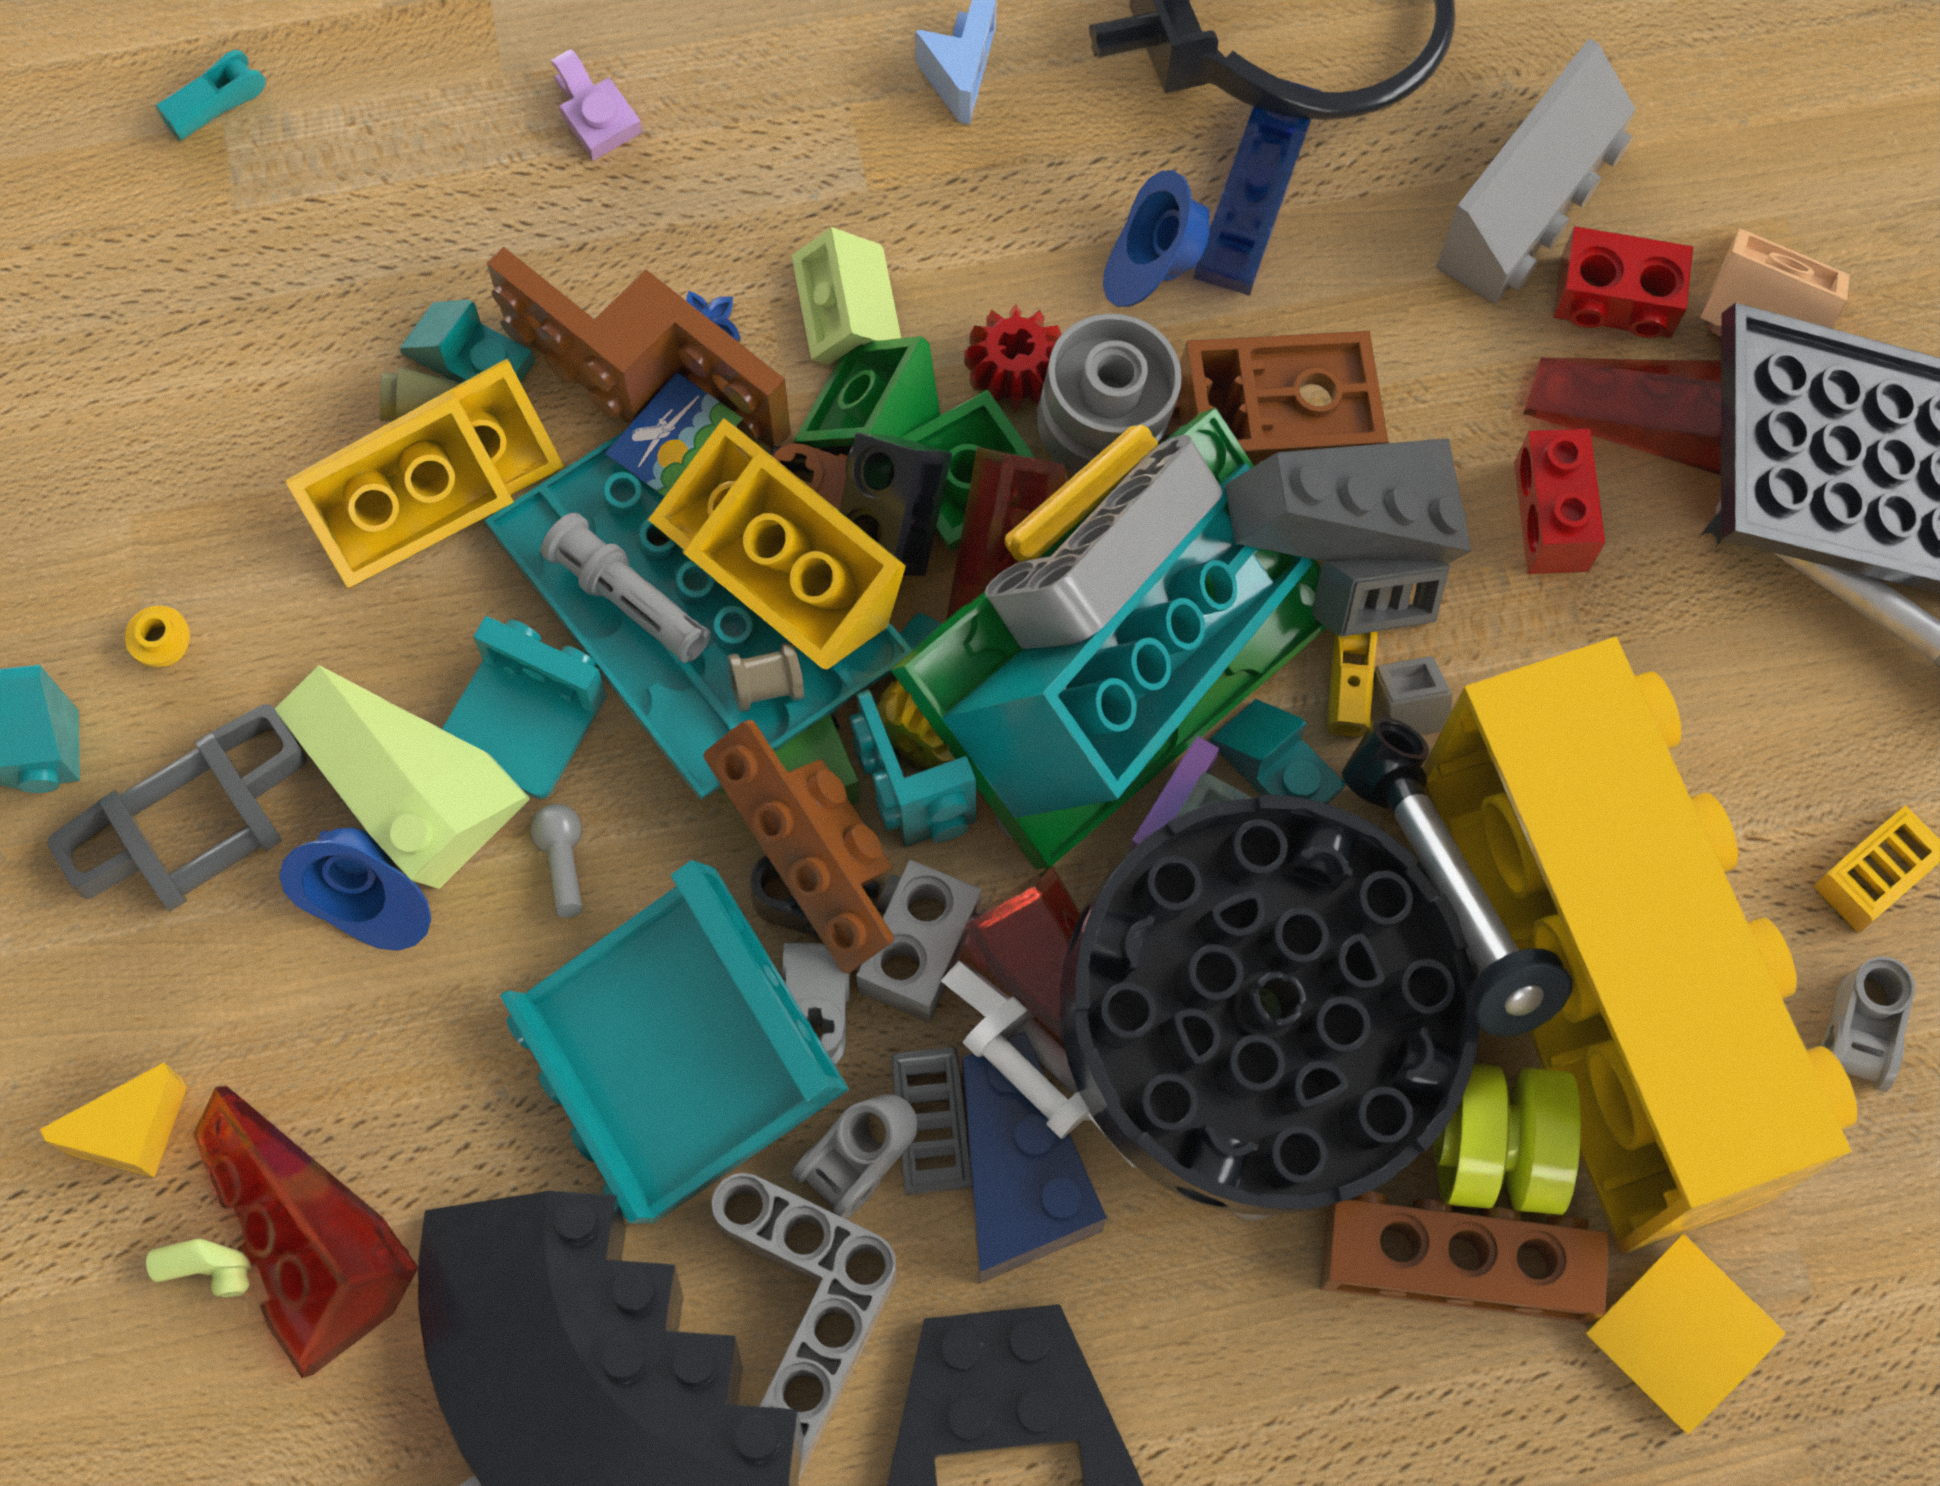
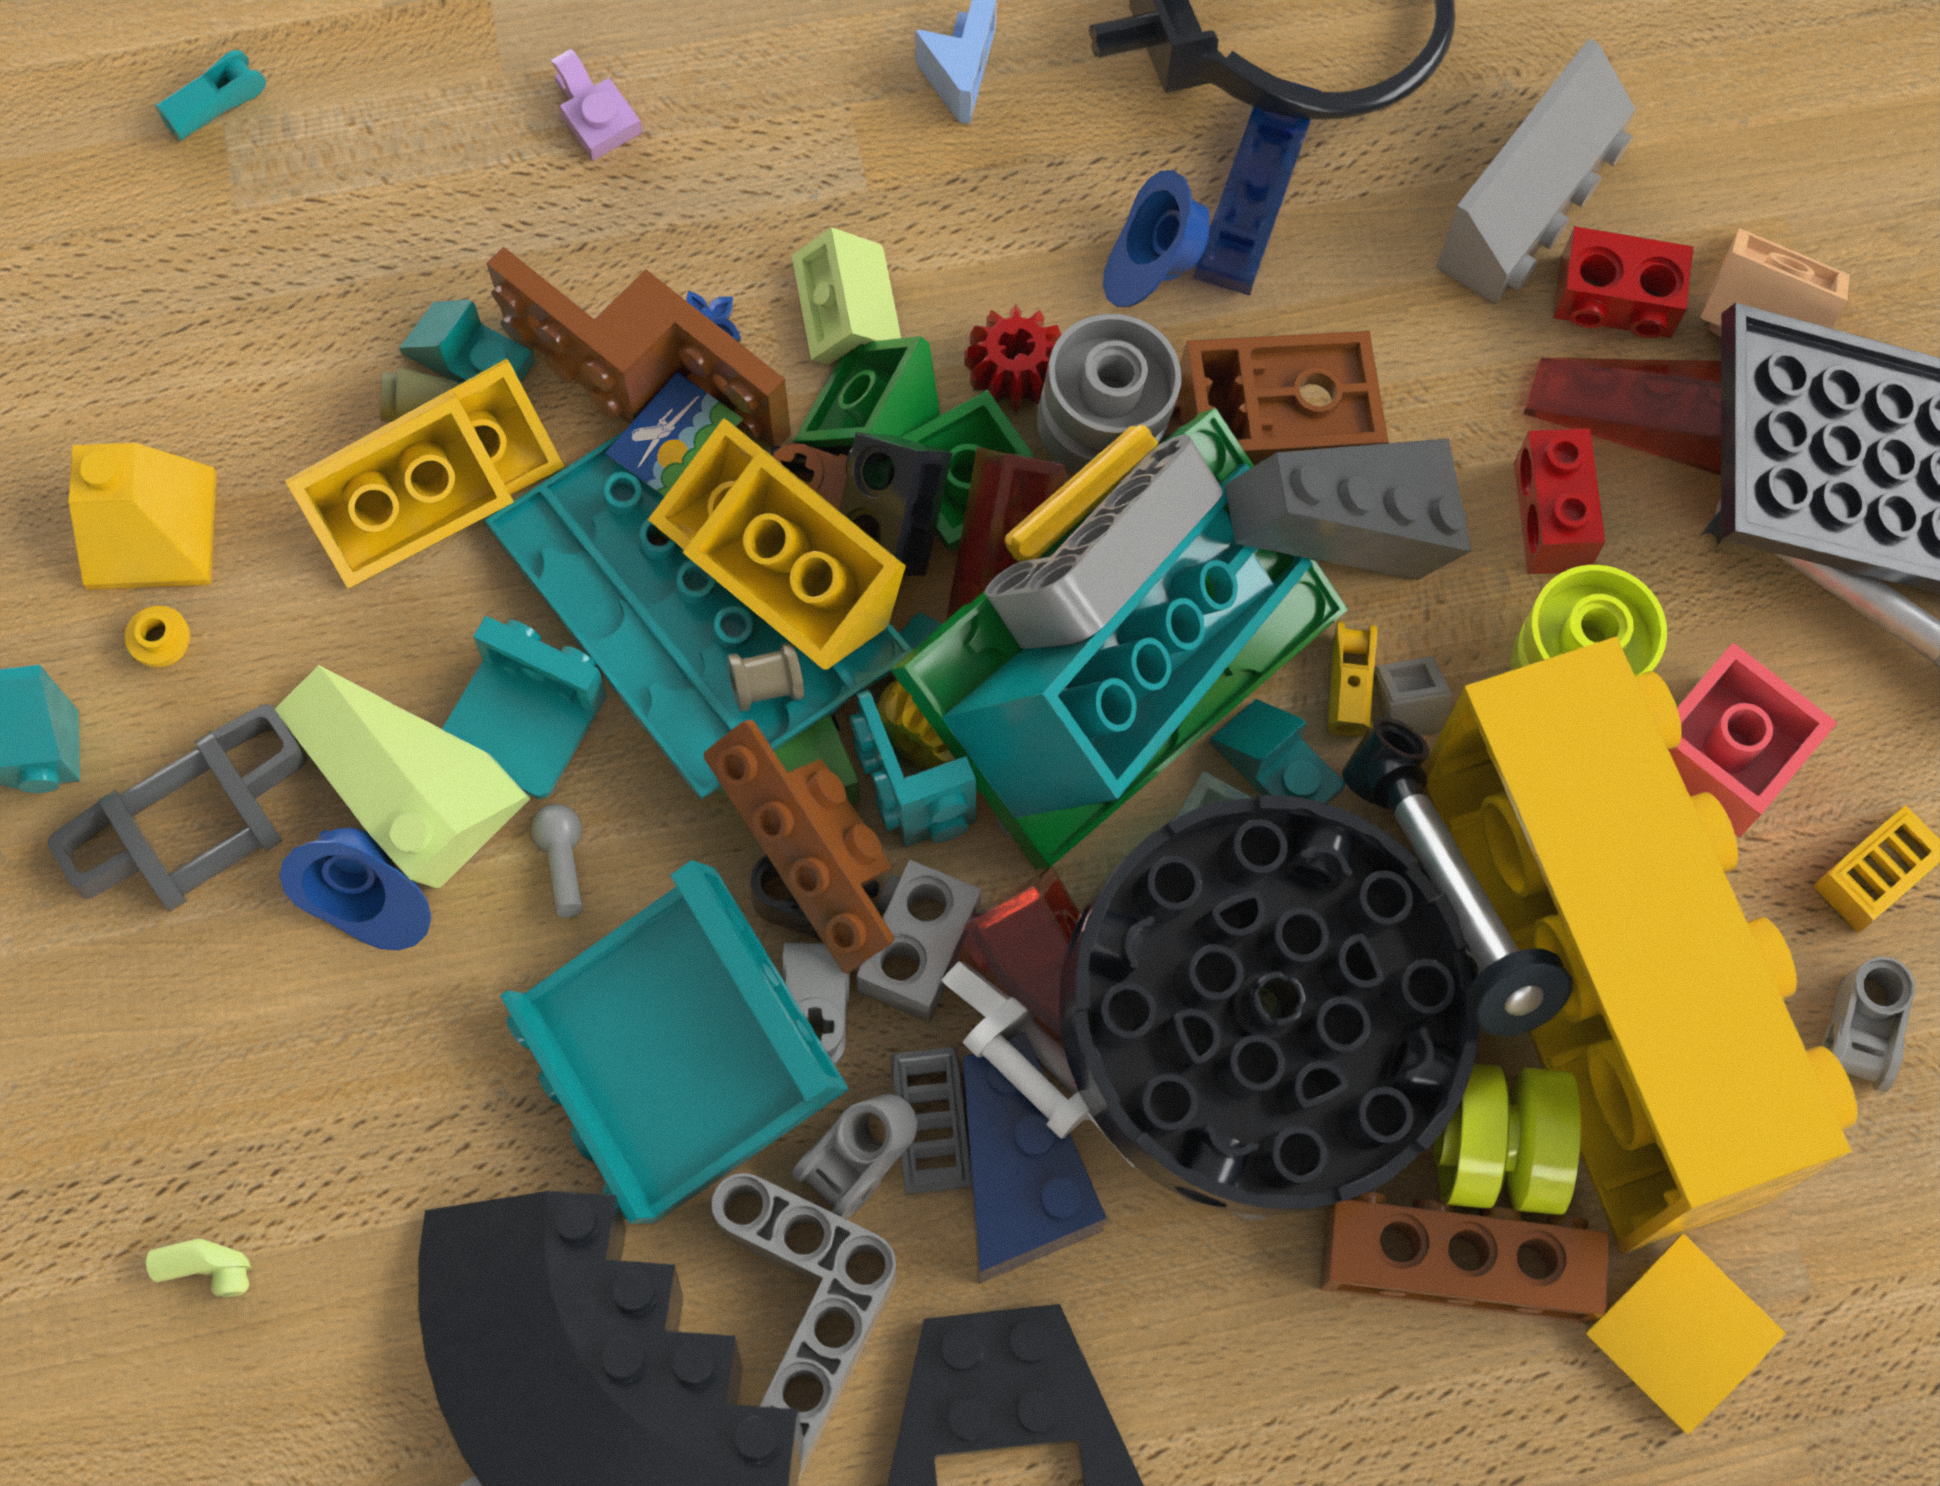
(125, 1125): yellow slope -> none
(141, 517): none -> yellow slope
(316, 1244): clear red wedge -> none
(606, 572): light grey pin -> none
(1199, 758): medium lavender tile -> none
(1345, 584): dark grey slope -> none
(1589, 607): none -> neon yellow wheel
(1745, 736): none -> coral brick

